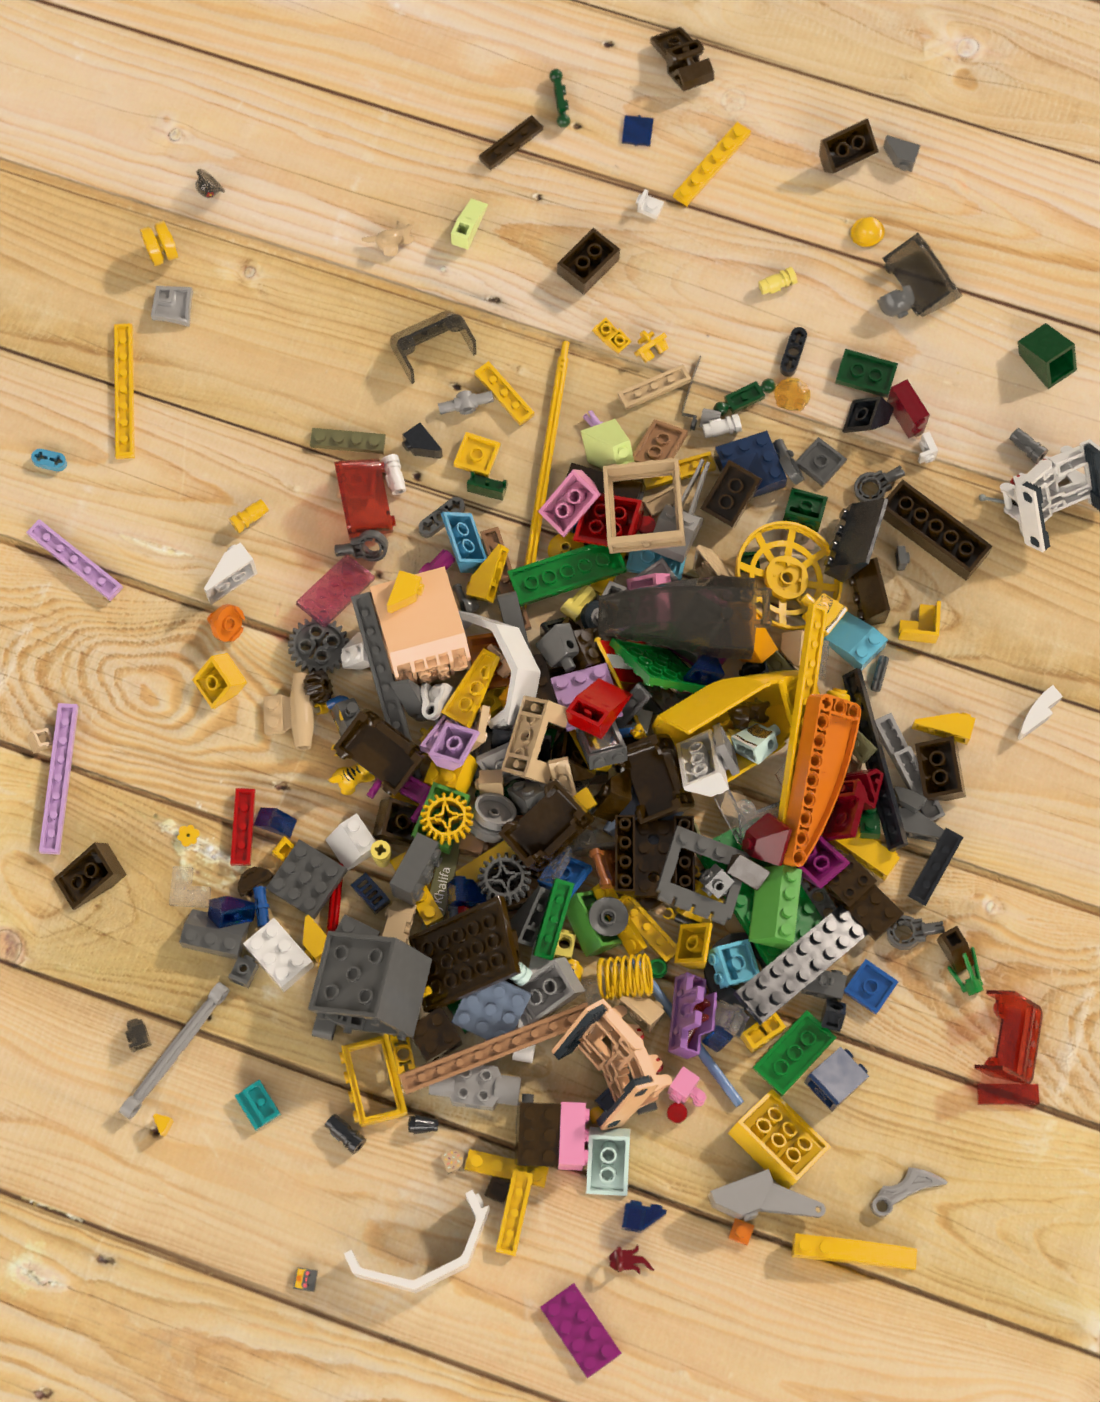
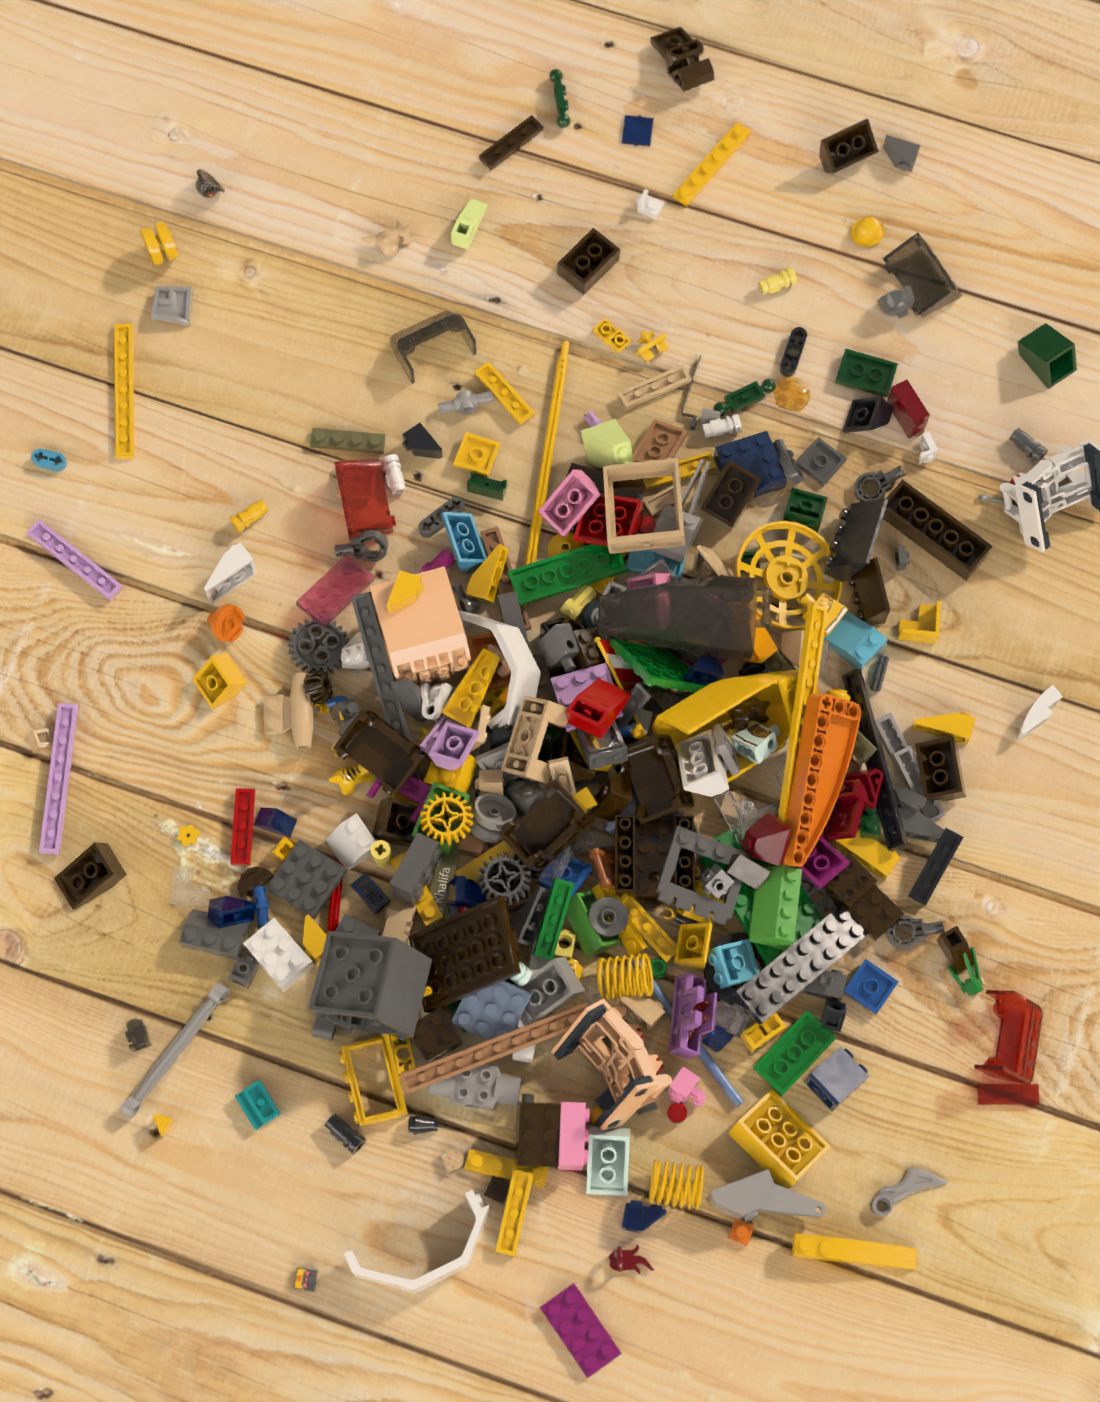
(683, 1196): none -> yellow piece

